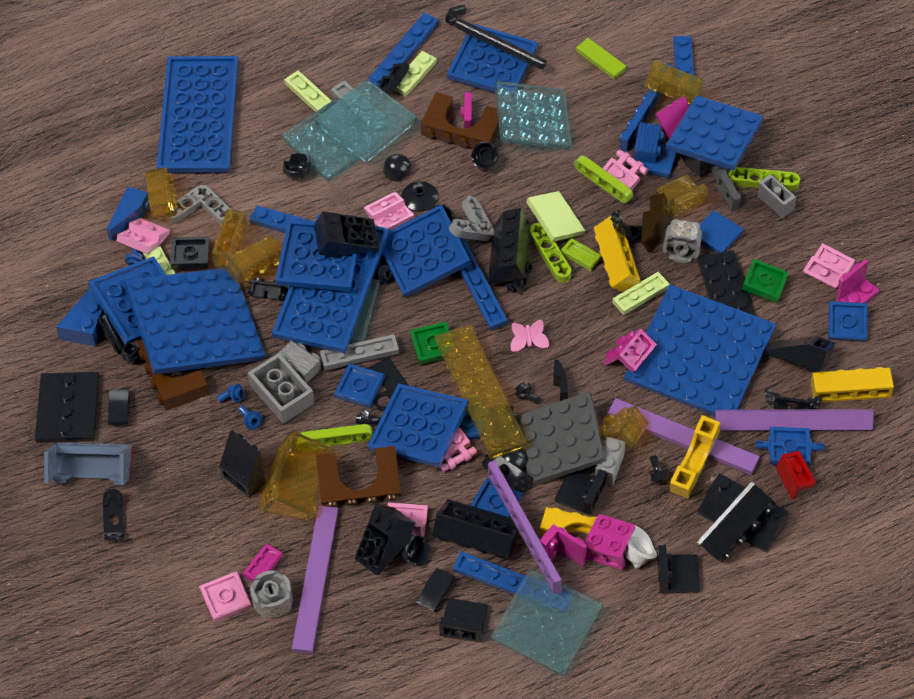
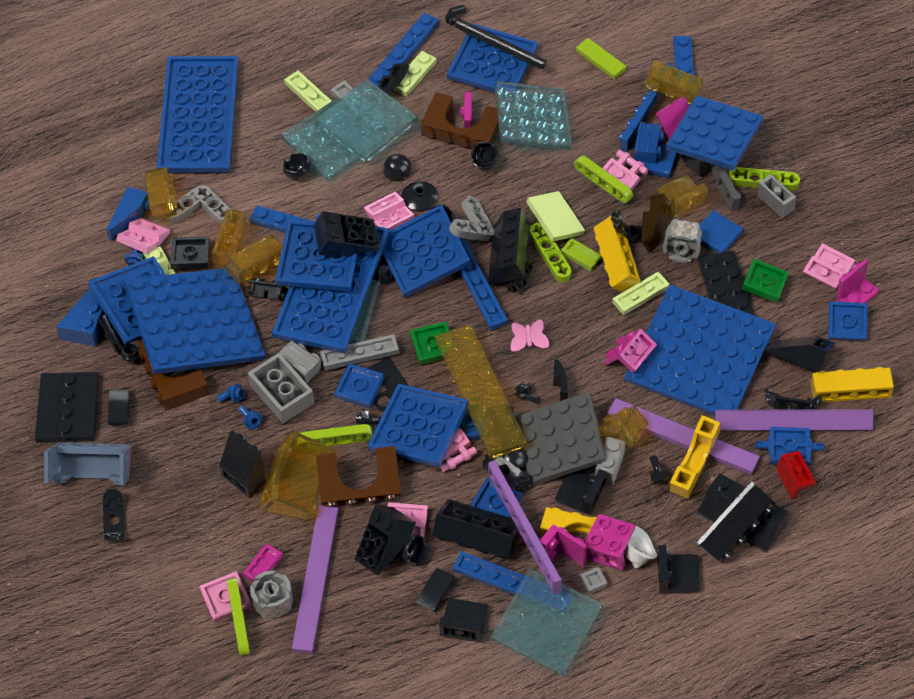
(238, 617): none -> lime beam
(593, 580): none -> light grey plate

